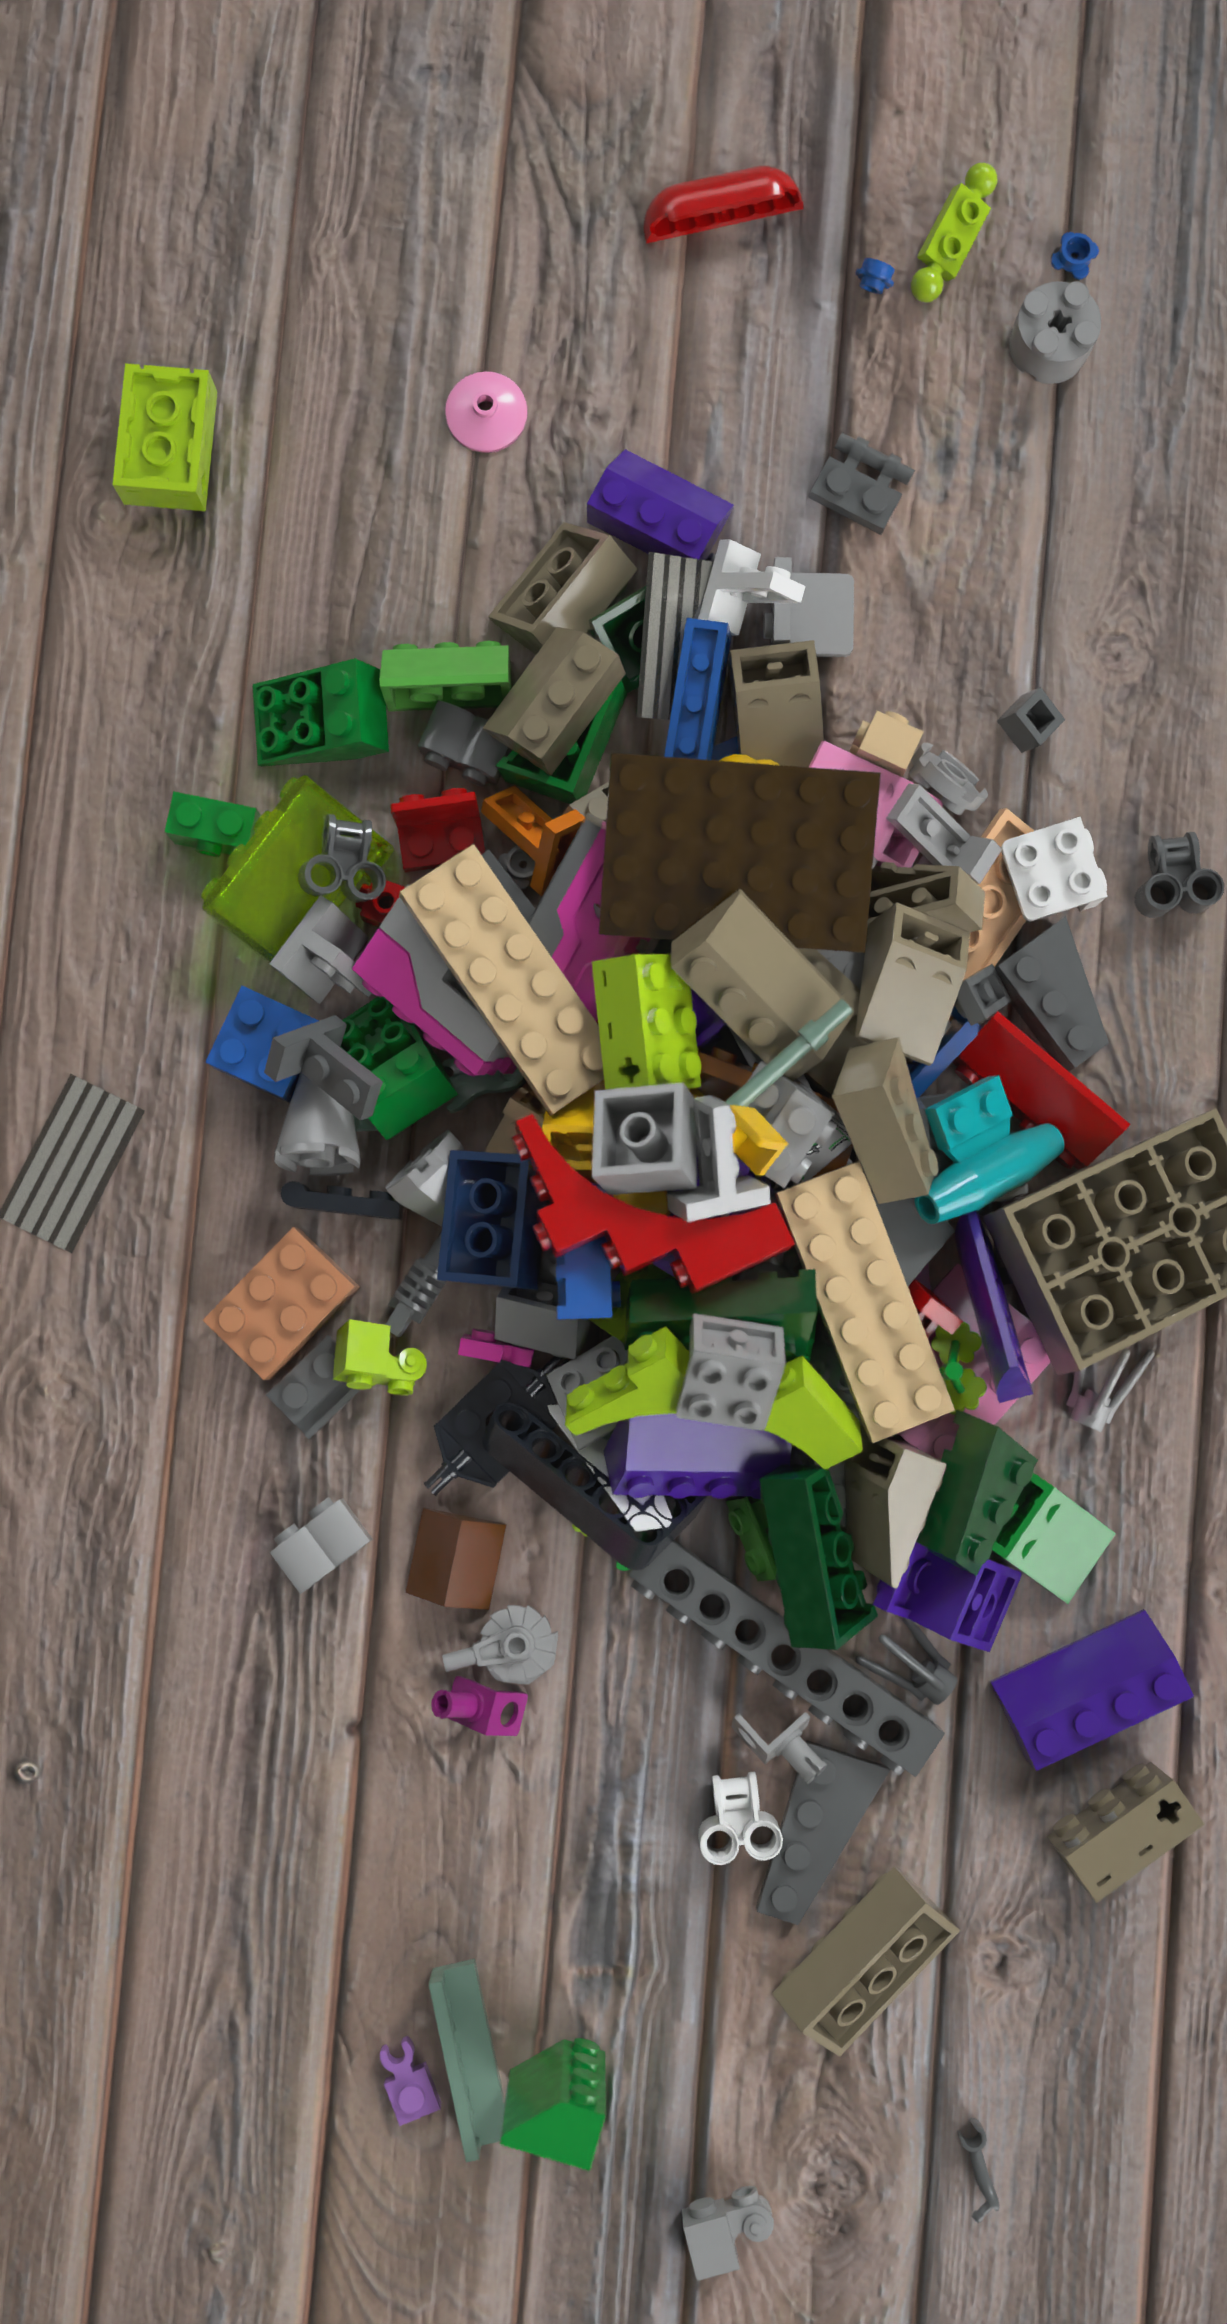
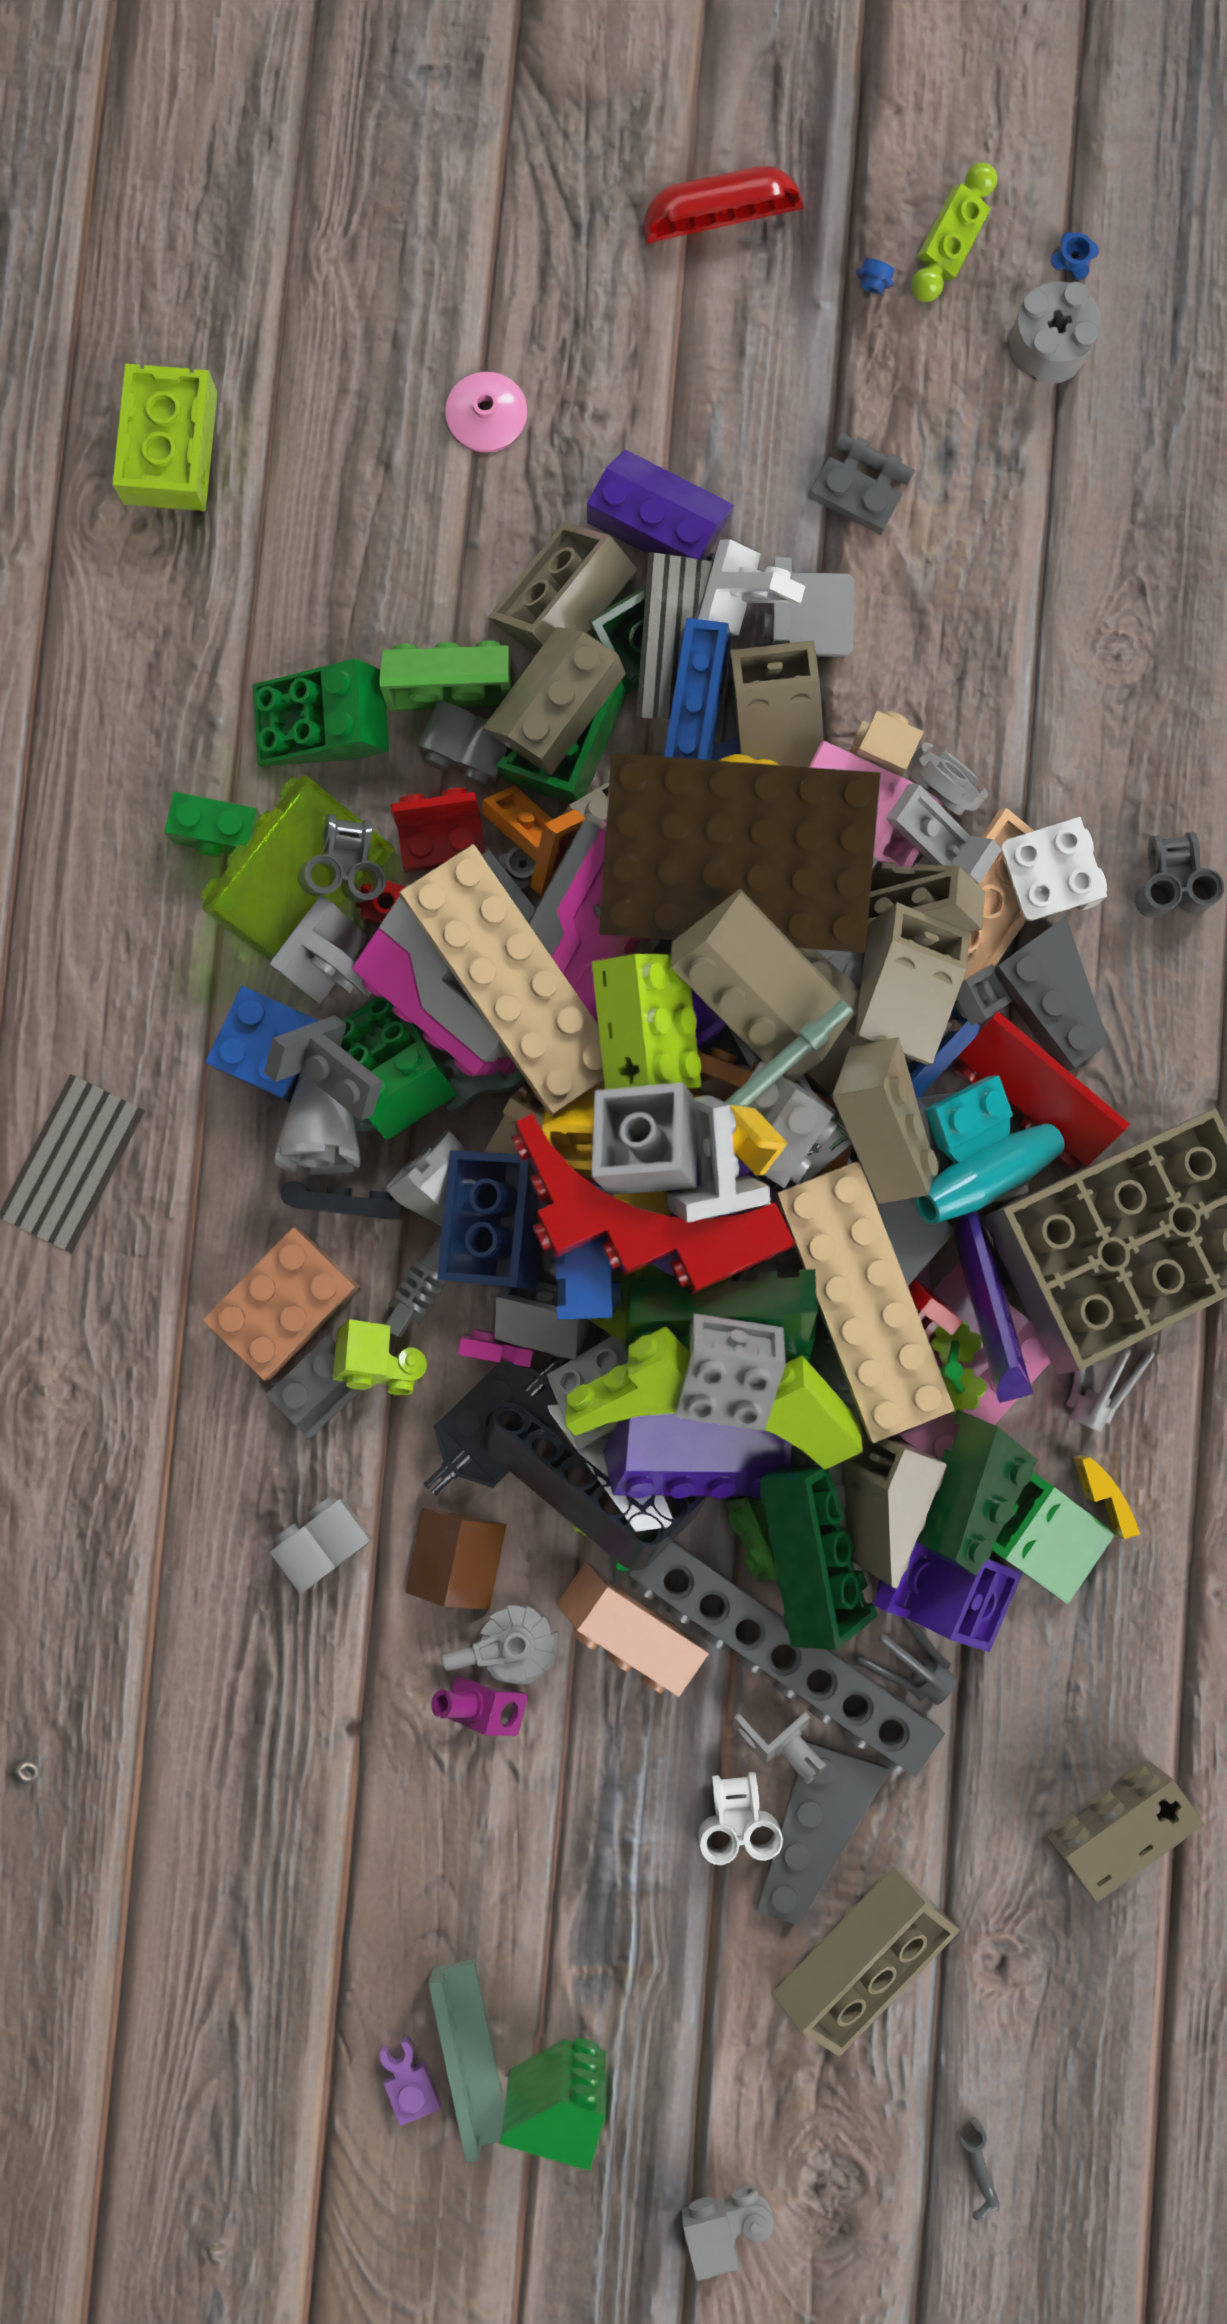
(630, 1632): none -> wedge
(1031, 720): dark grey plate -> none
(1091, 1689): dark purple slope -> none
(1099, 1486): none -> yellow slope

